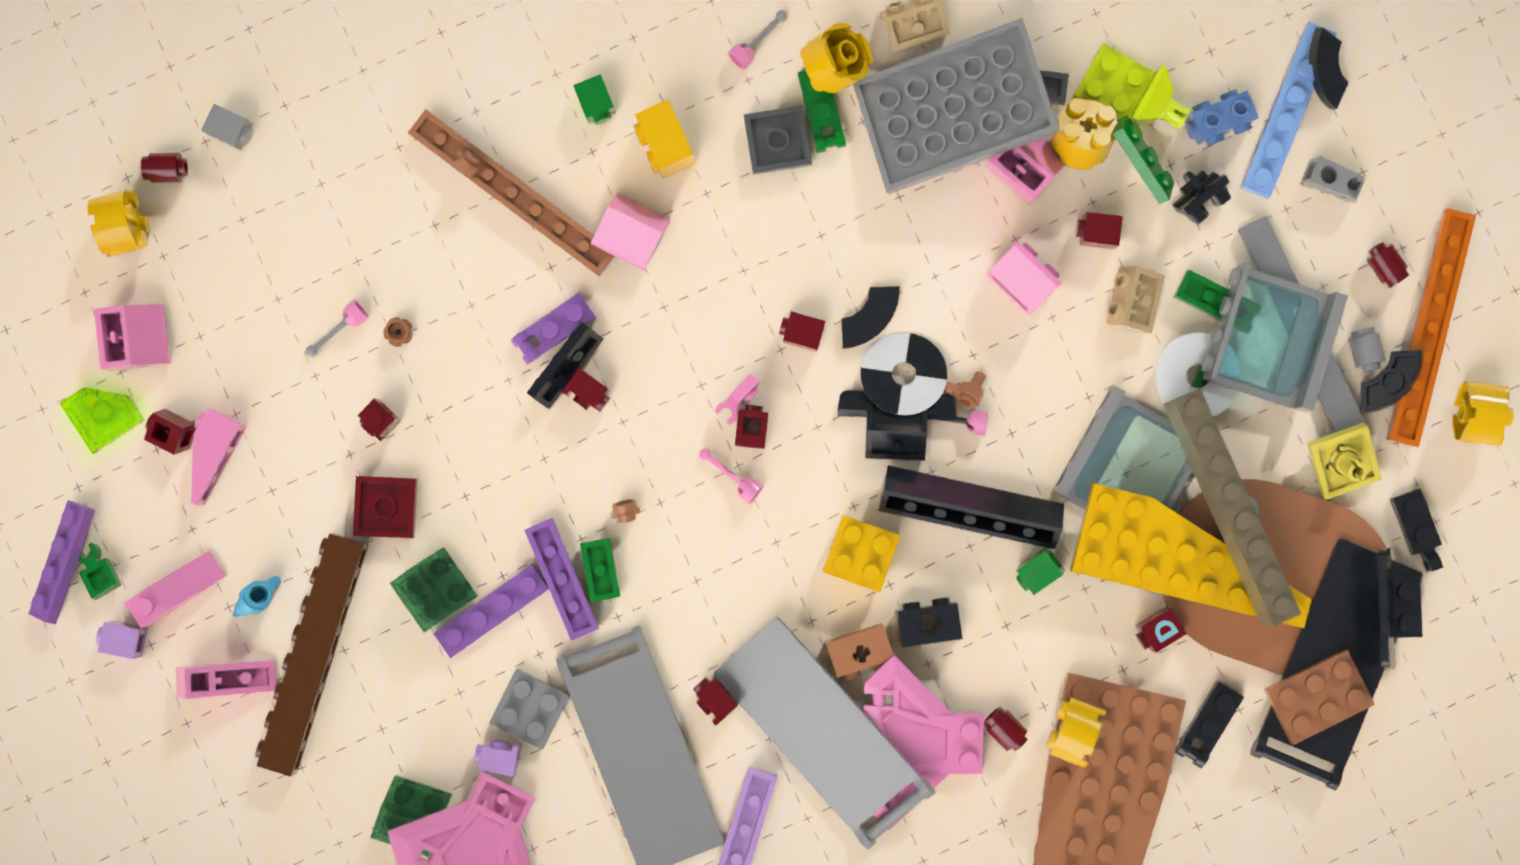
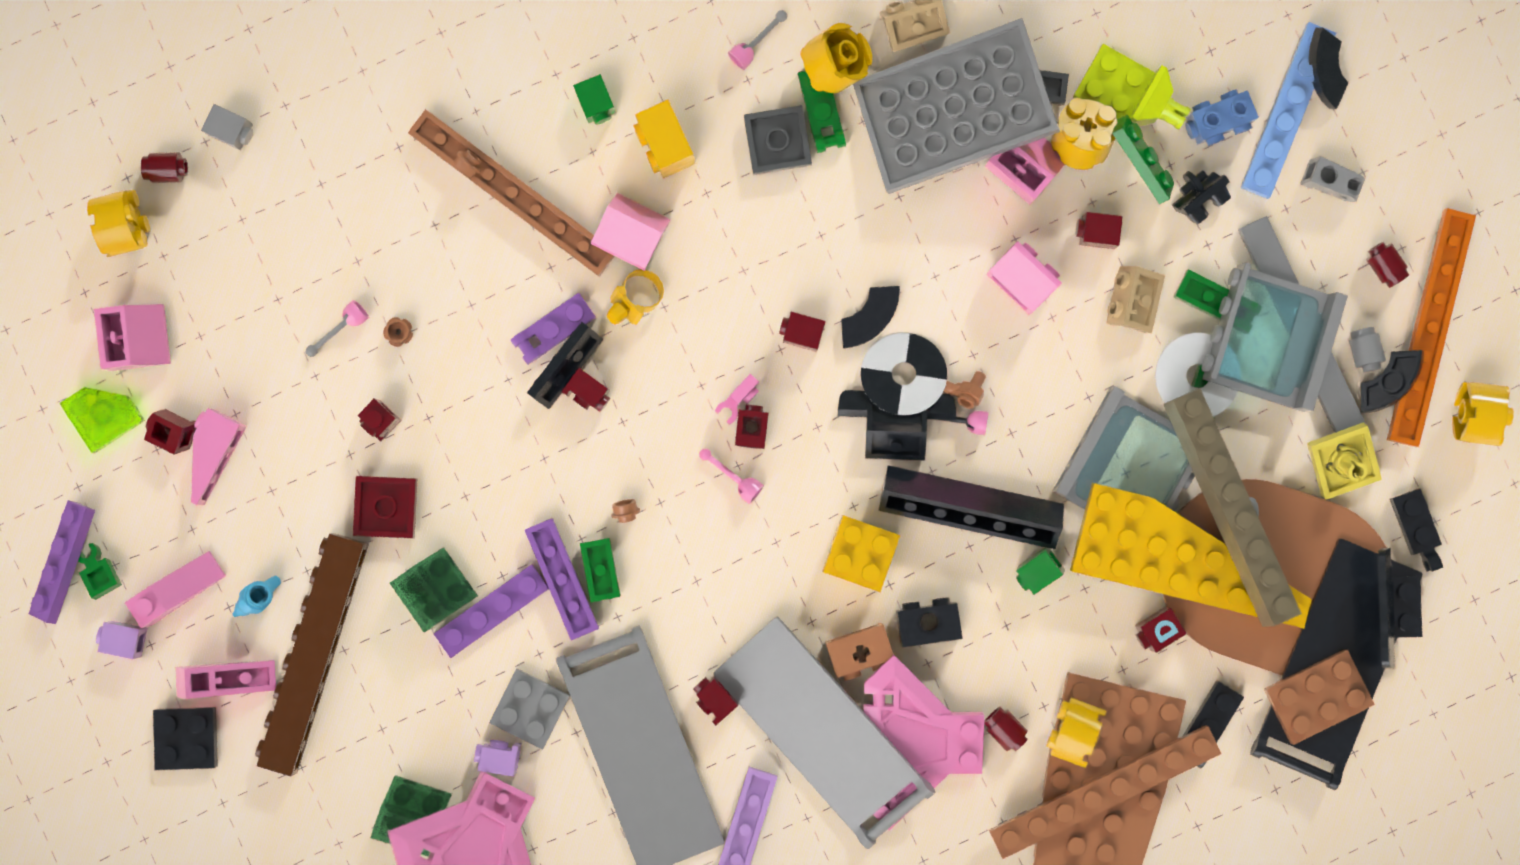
(185, 738): none -> black plate
(623, 308): none -> yellow piece
(1104, 791): none -> nougat plate

